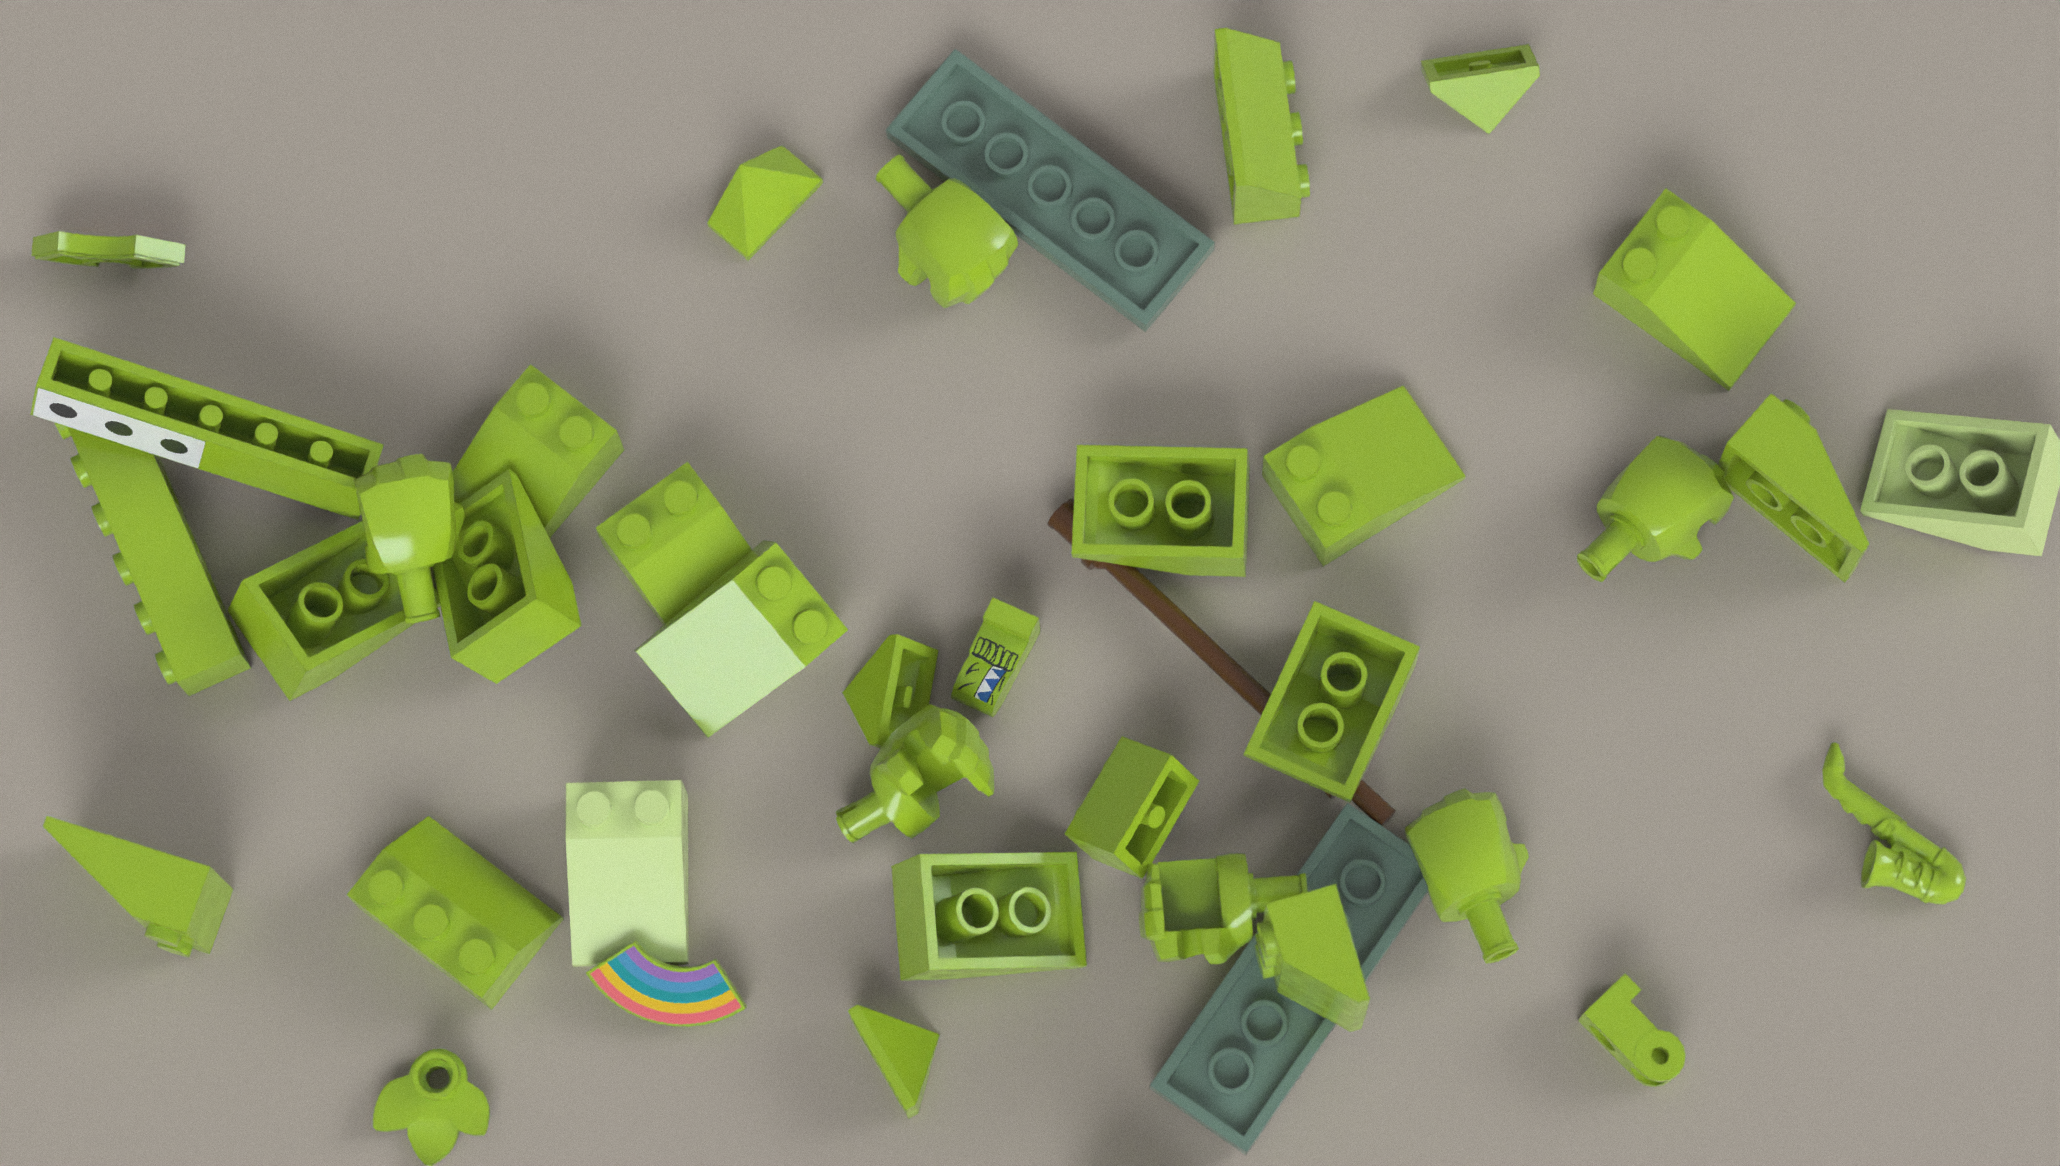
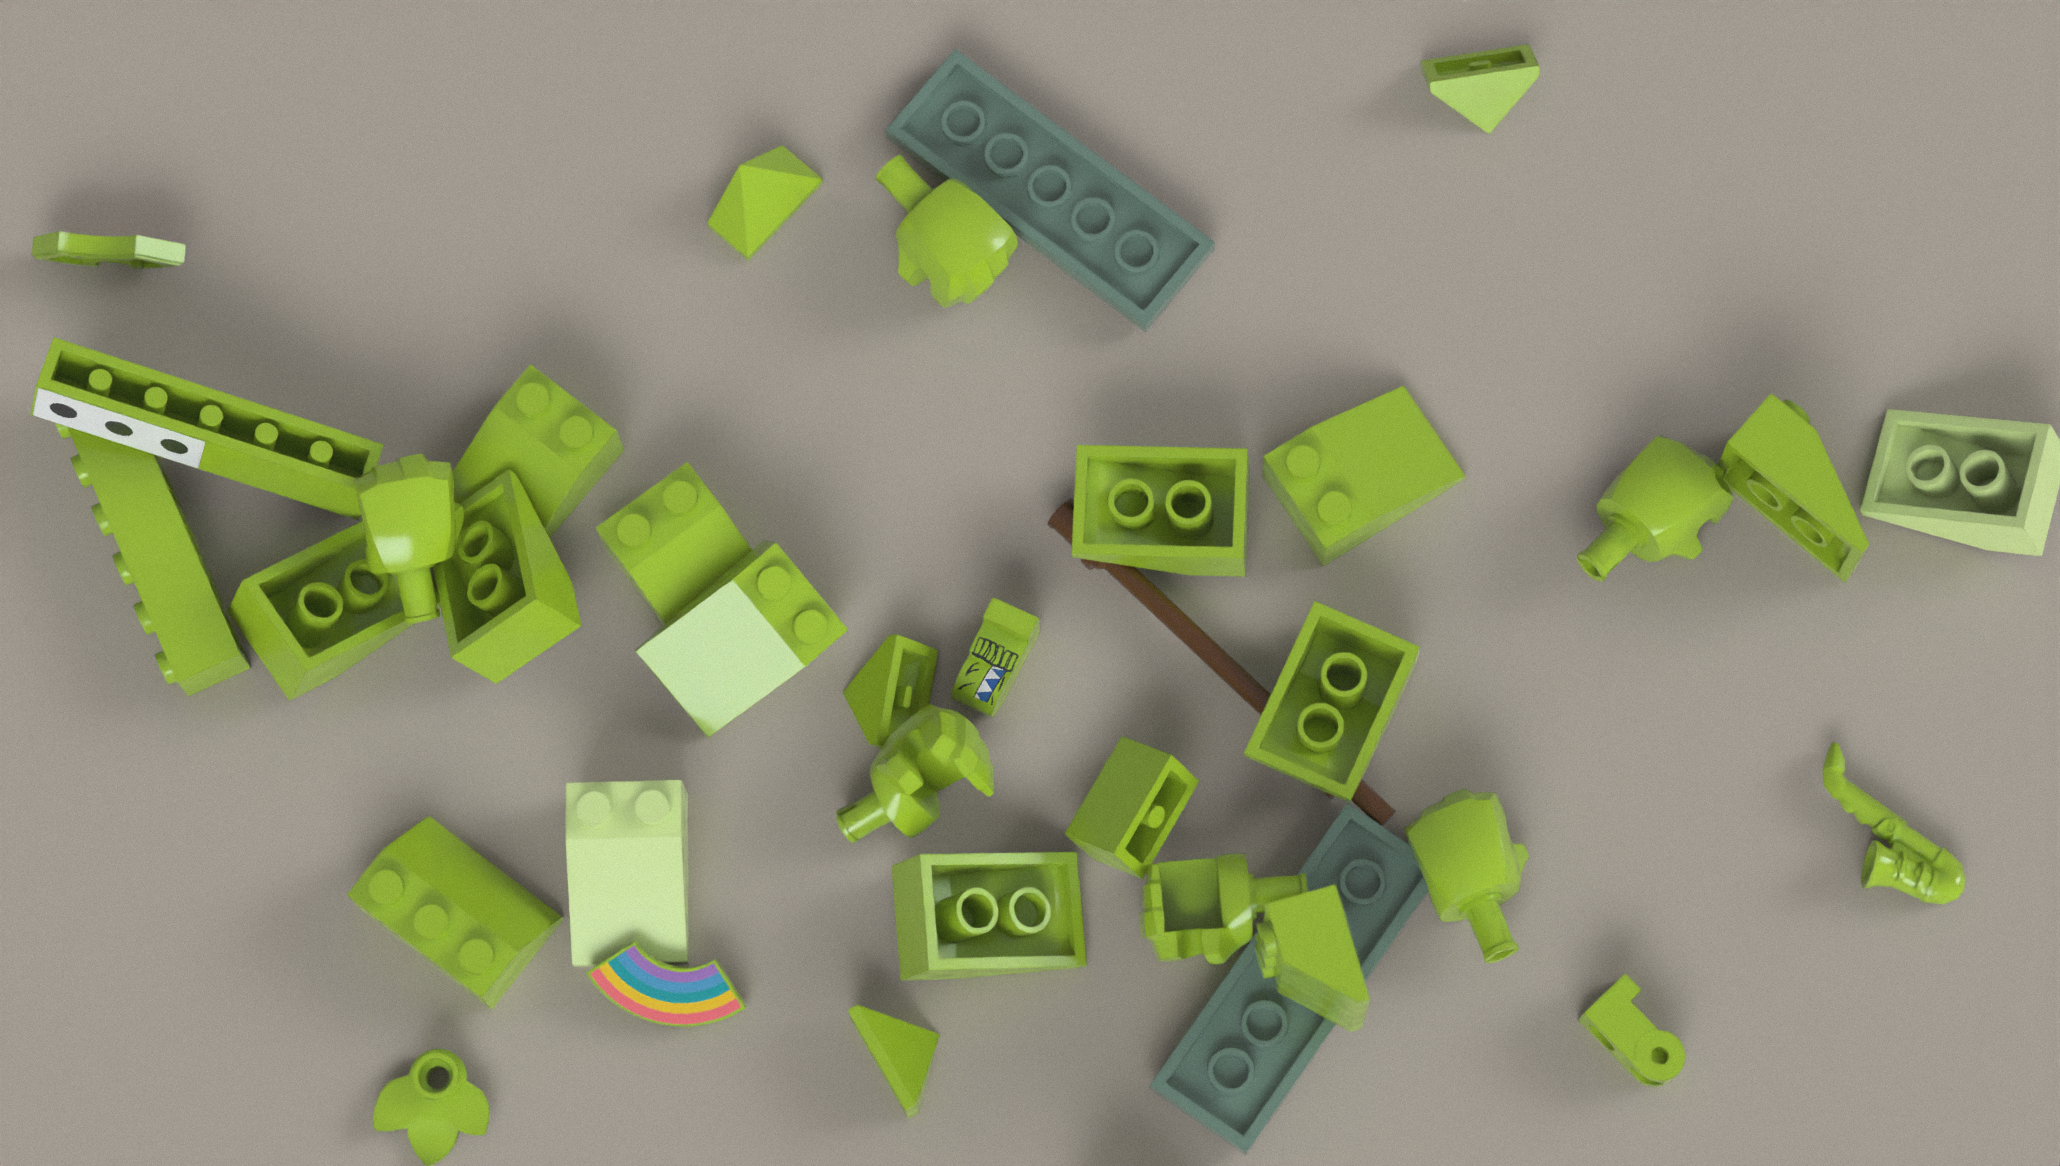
(168, 895): lime slope -> none
(1258, 127): lime slope -> none
(1693, 290): lime slope -> none

